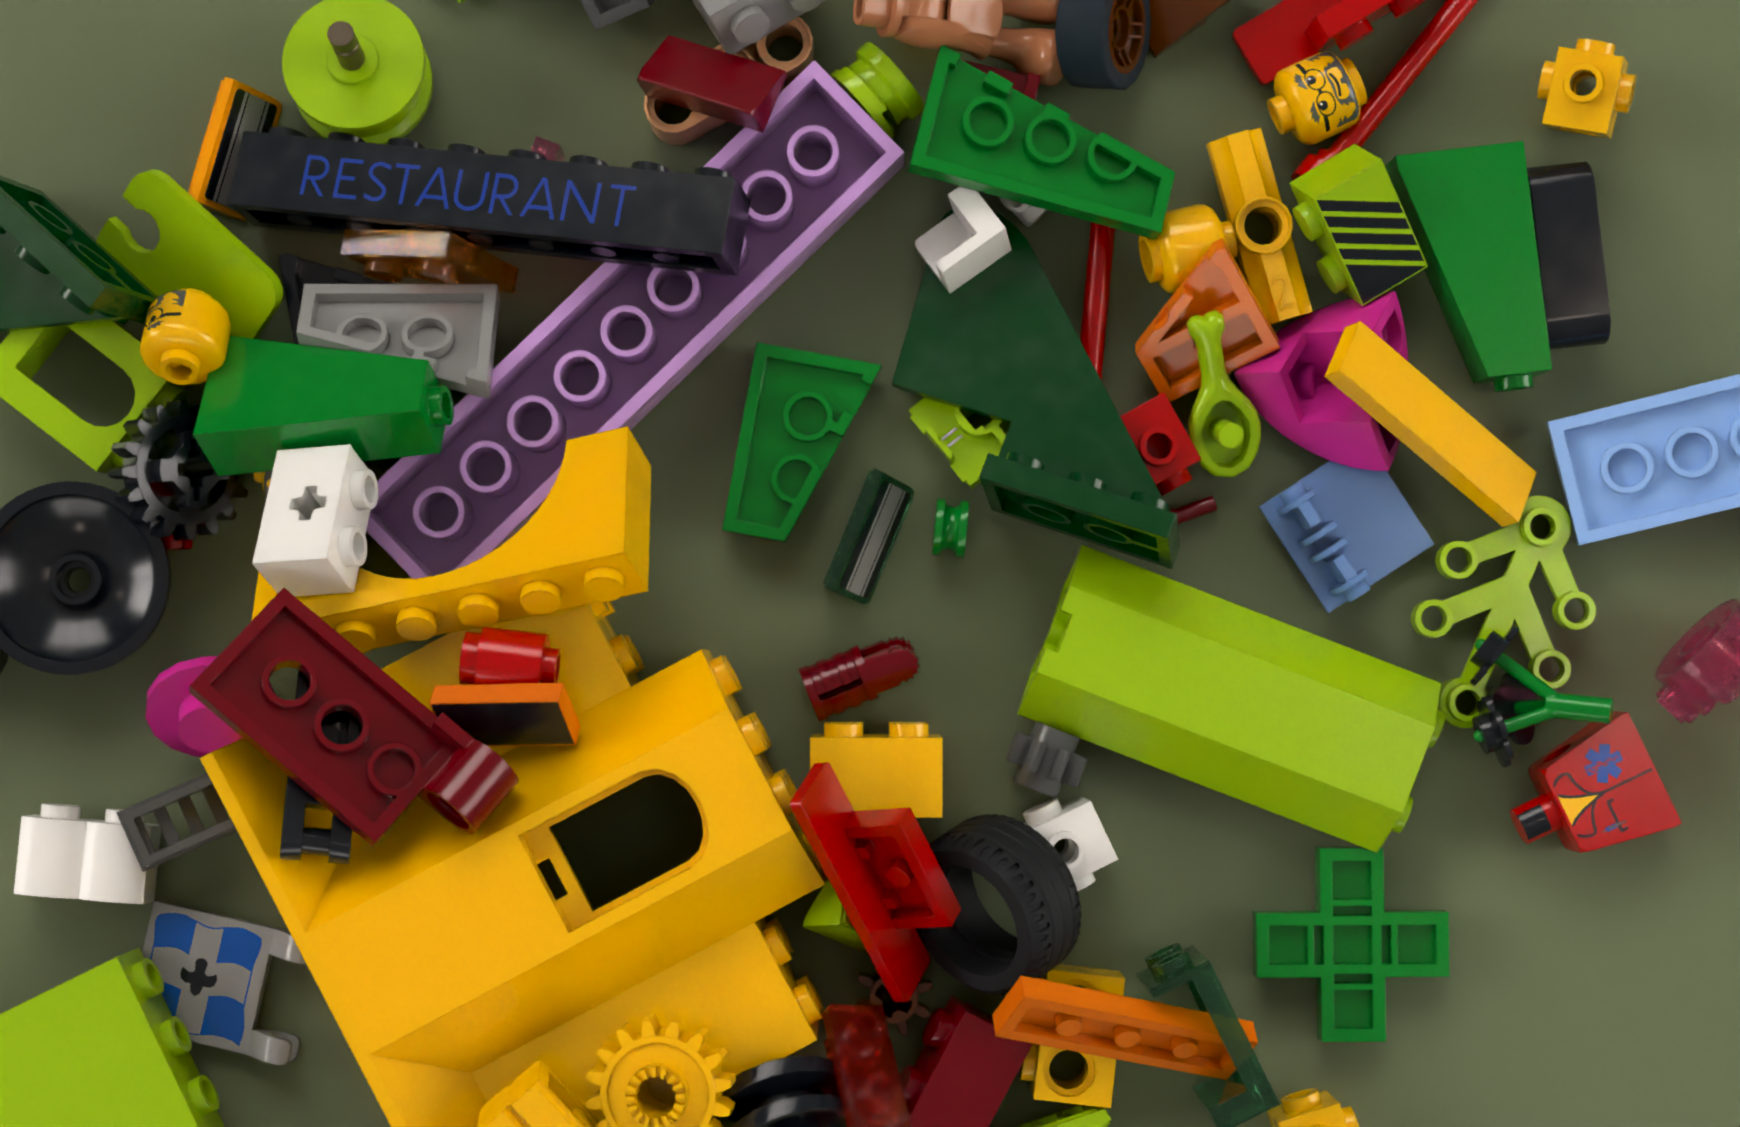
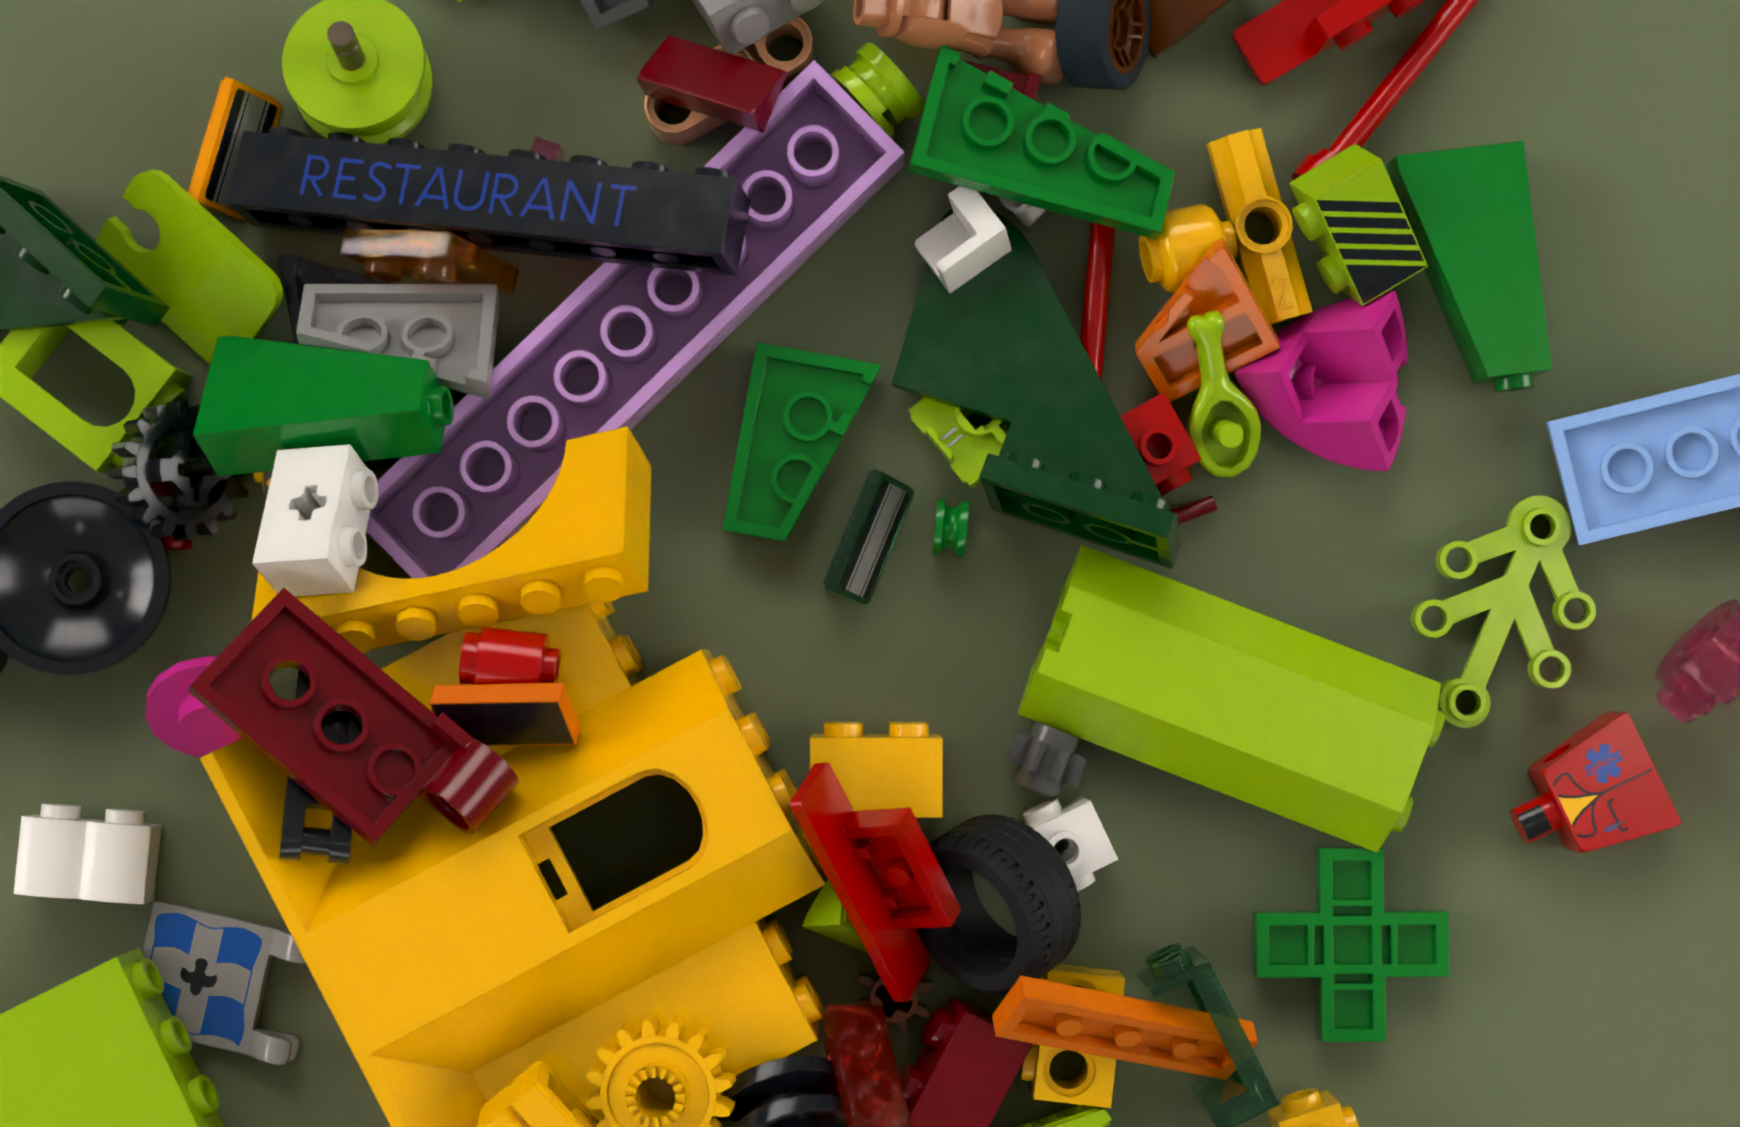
(140, 840): dark grey slope -> none
(185, 333): yellow head -> none
(858, 675): dark red hinge -> none
(1317, 98): yellow head -> none
(1345, 530): medium blue hinge -> none
(1430, 424): yellow tile -> none
(1515, 704): plant -> none
(1570, 254): black beam -> none
(1596, 111): yellow brick -> none

